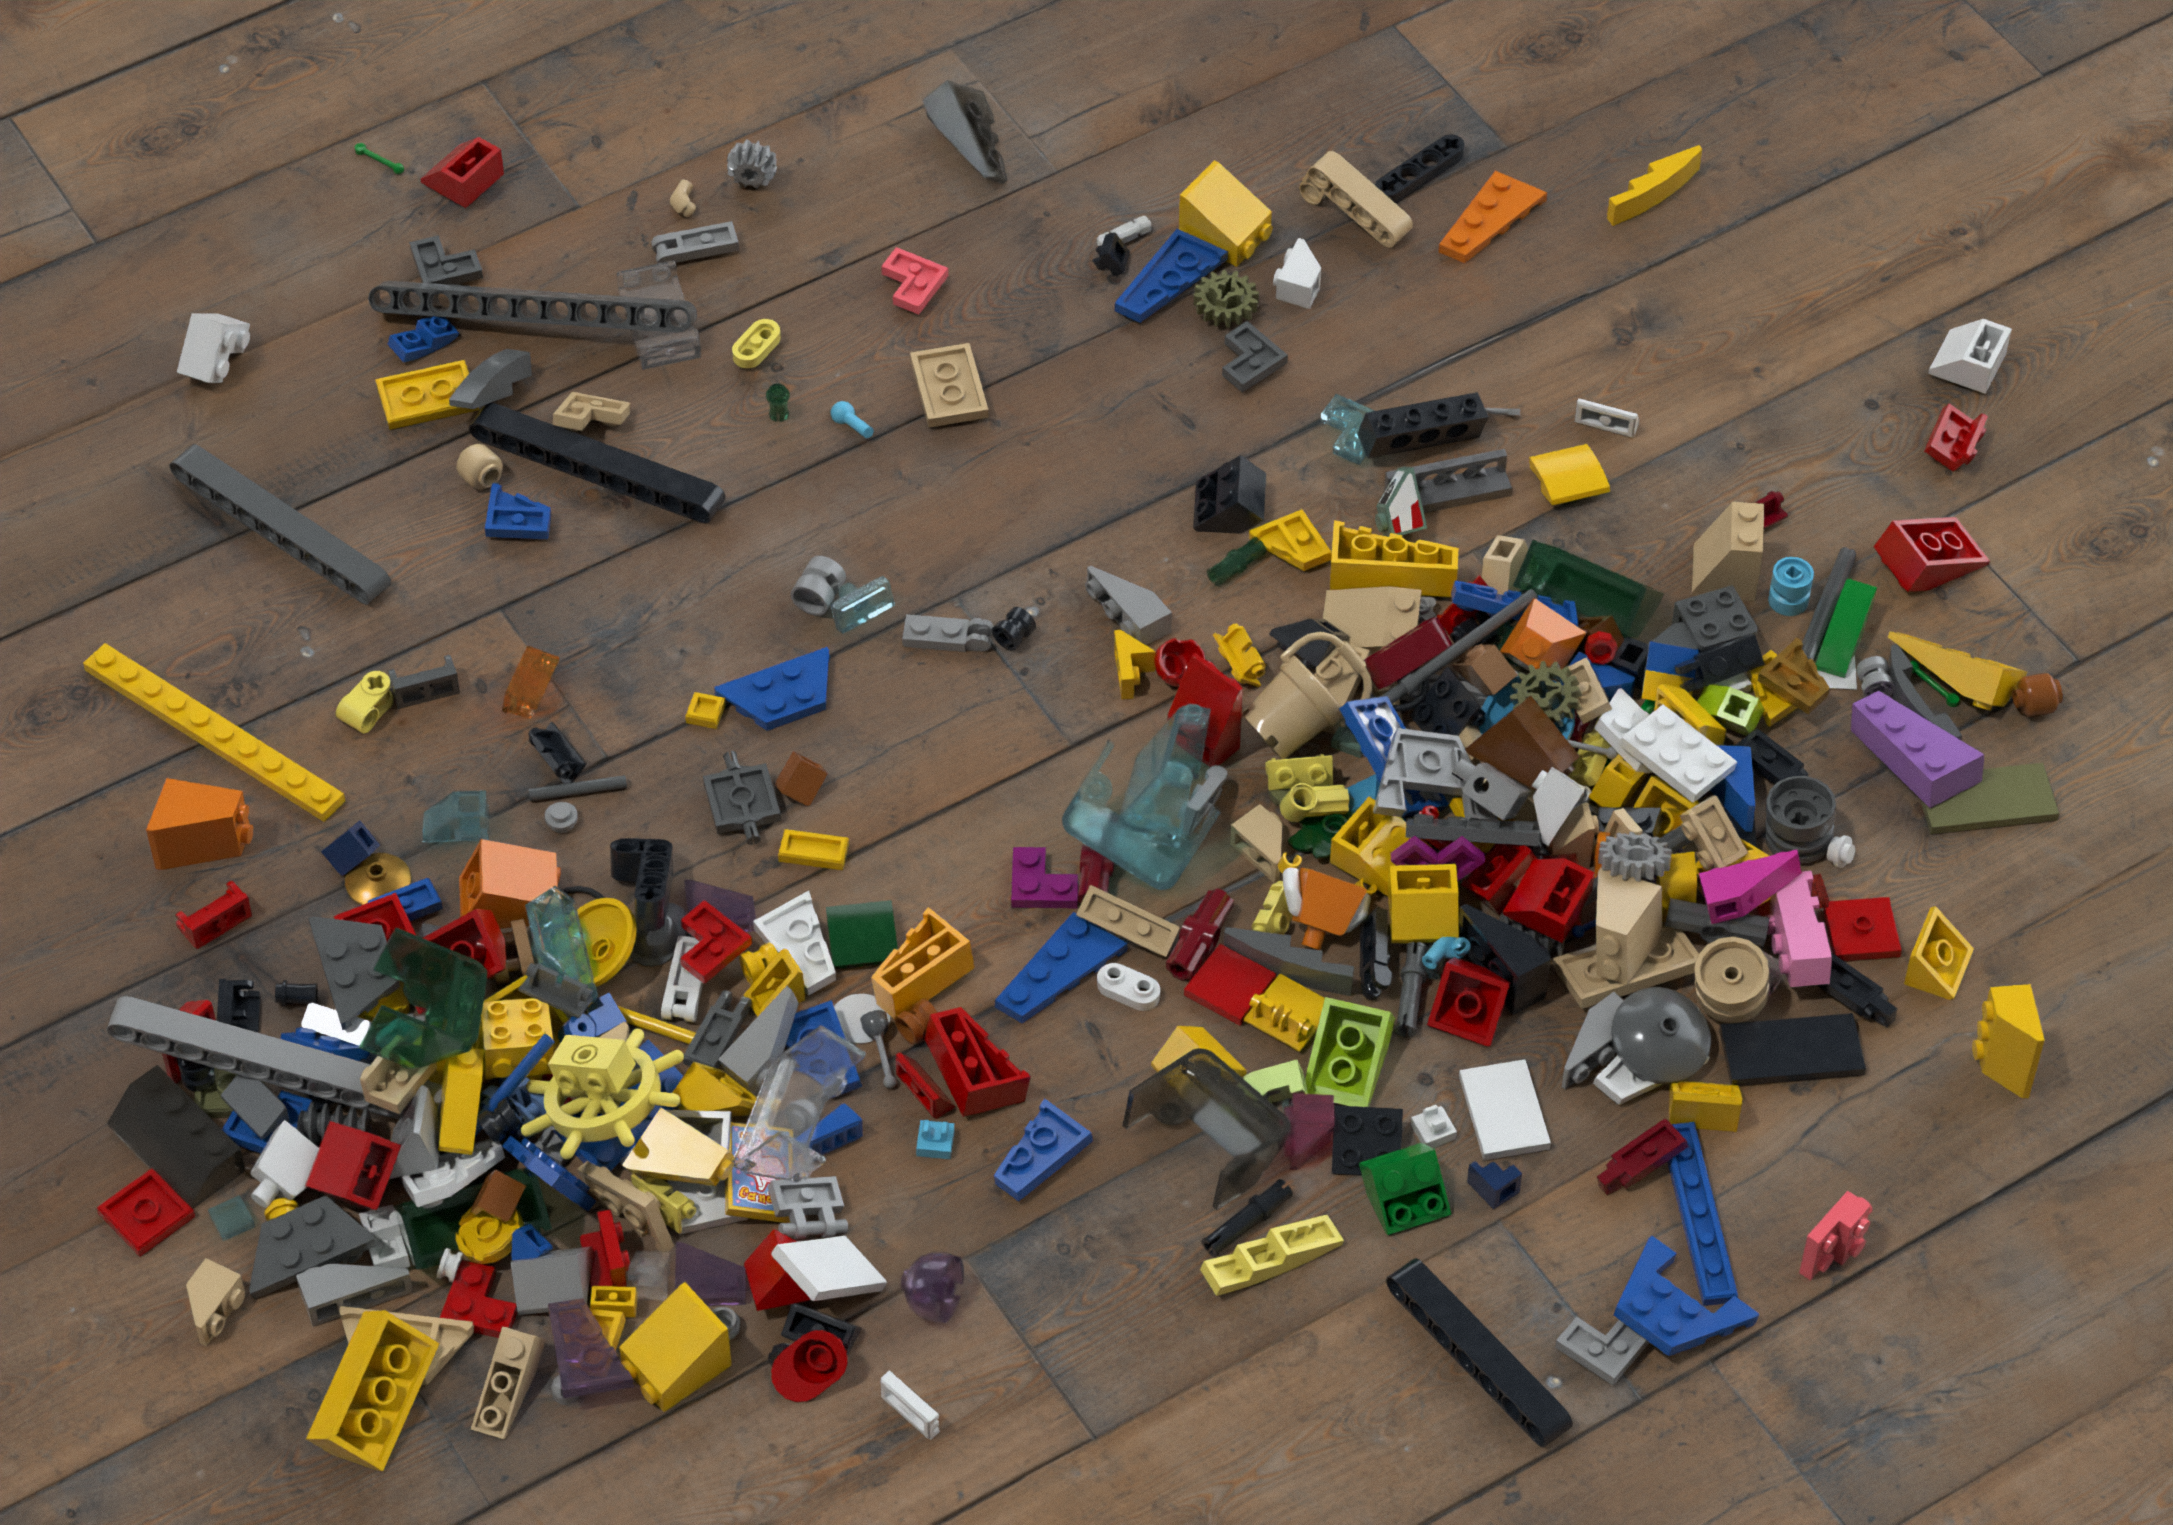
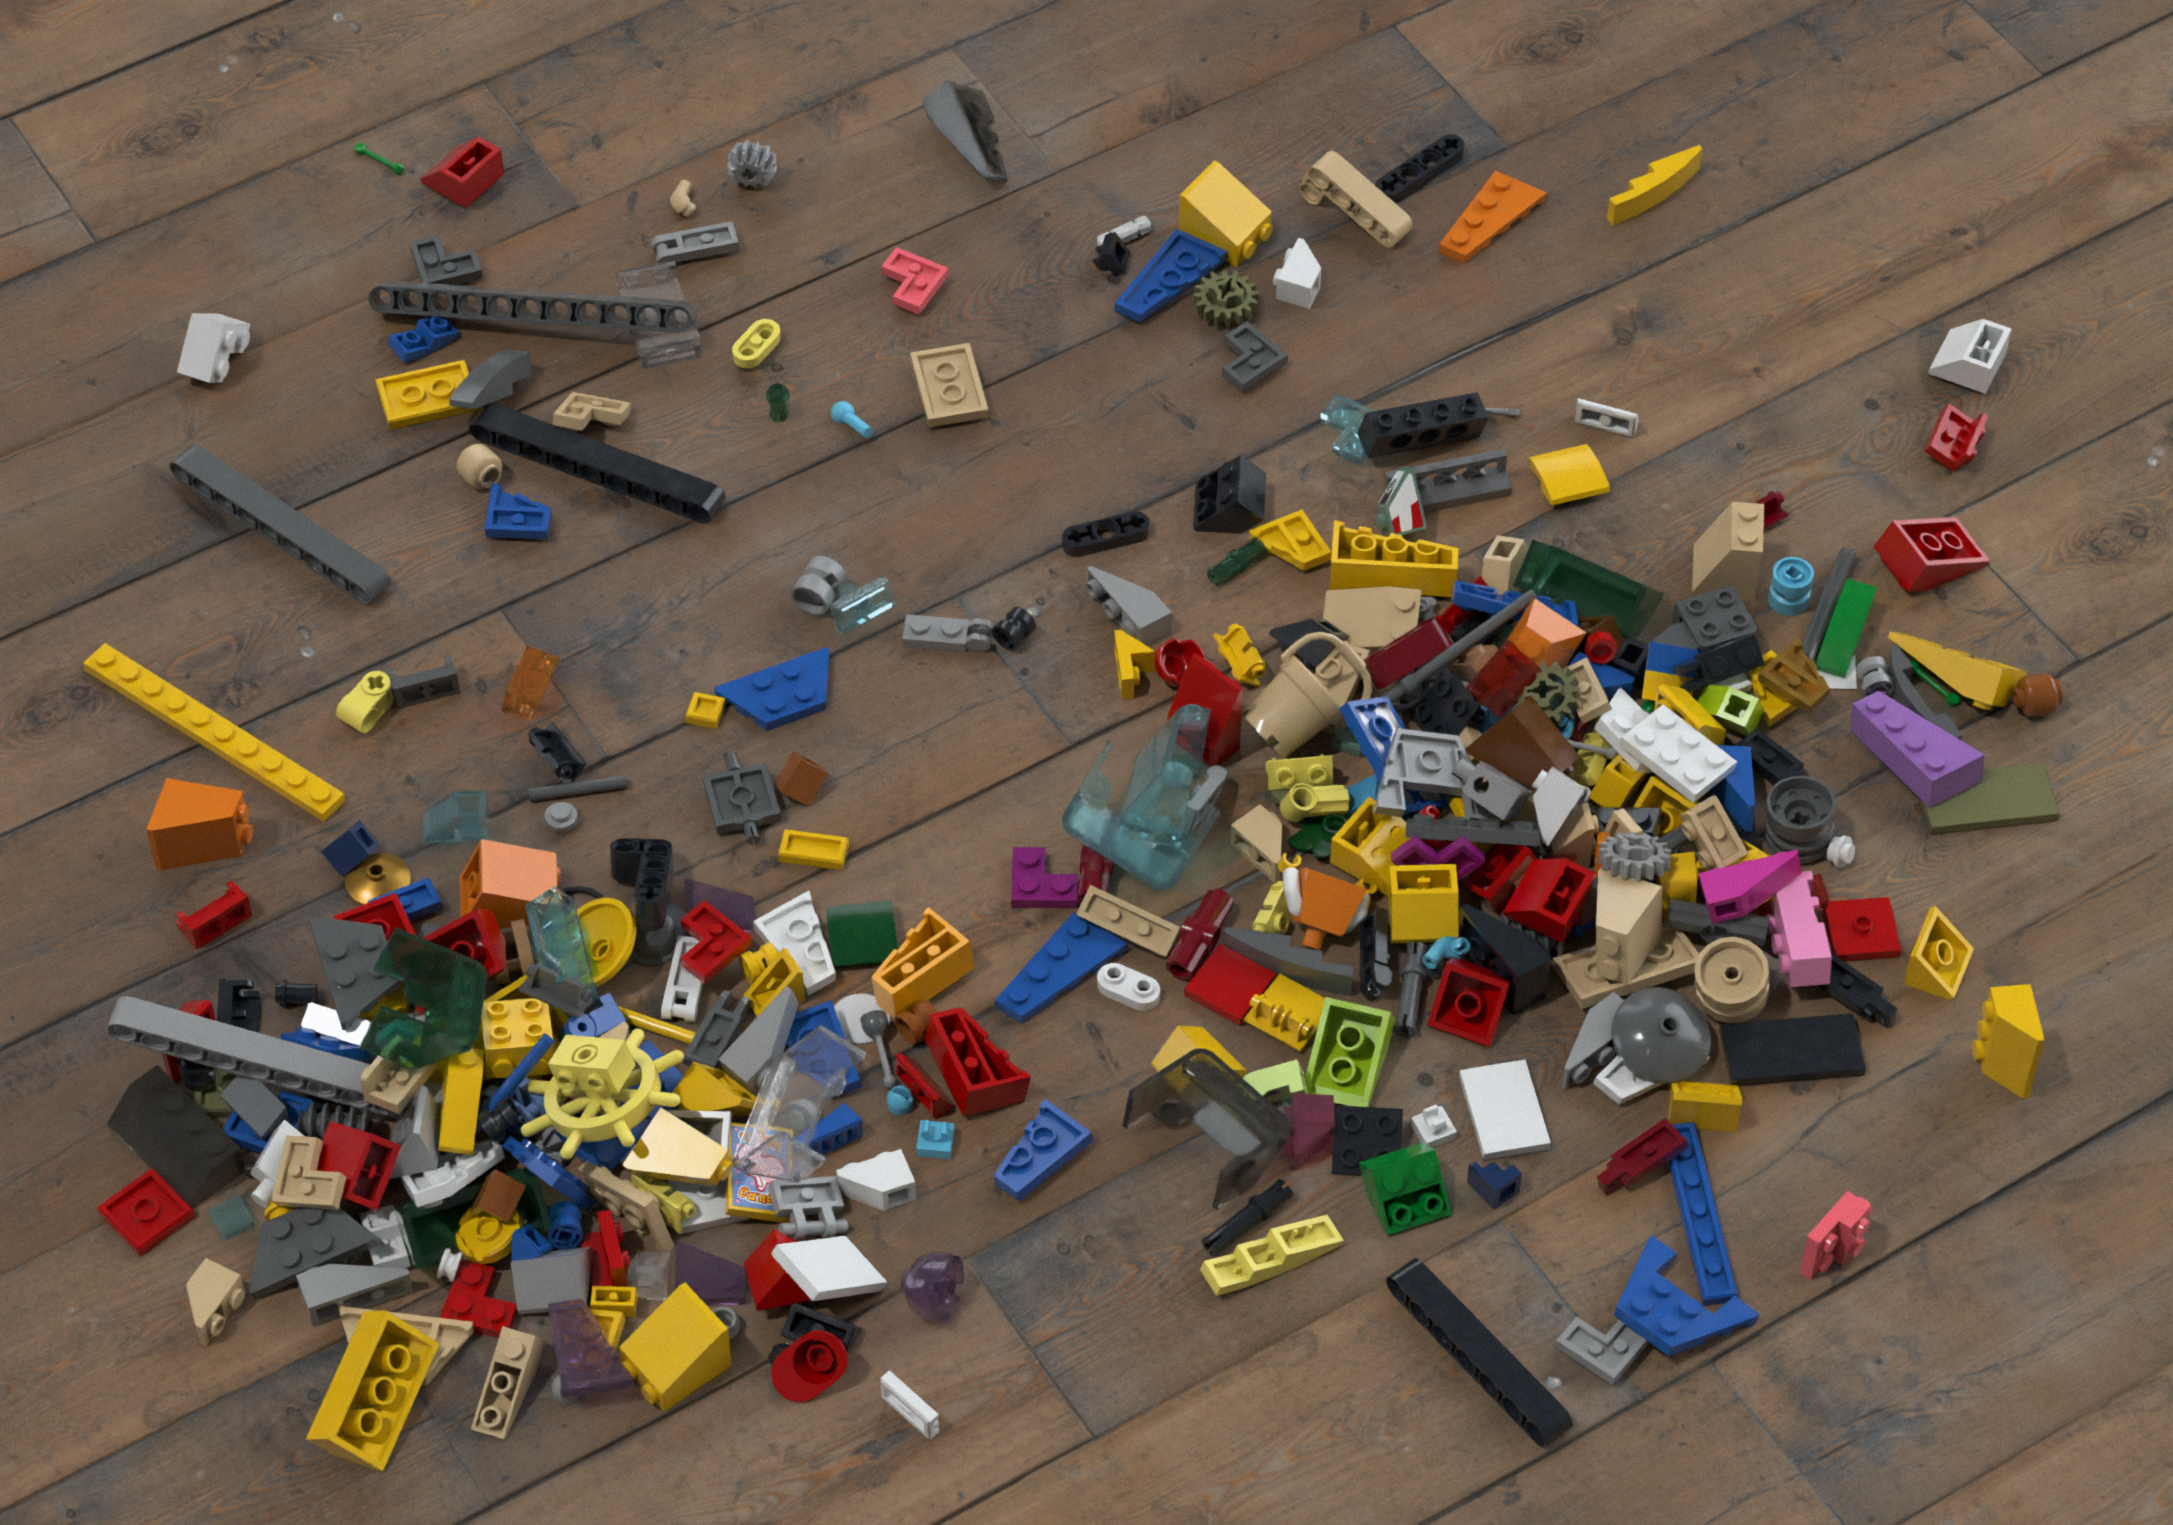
(300, 1183): none -> tan plate
(566, 1225): none -> blue wheel
(878, 1182): none -> white slope
(898, 1103): none -> medium azure hinge
(1101, 544): none -> black beam
(1503, 679): none -> clear red panel

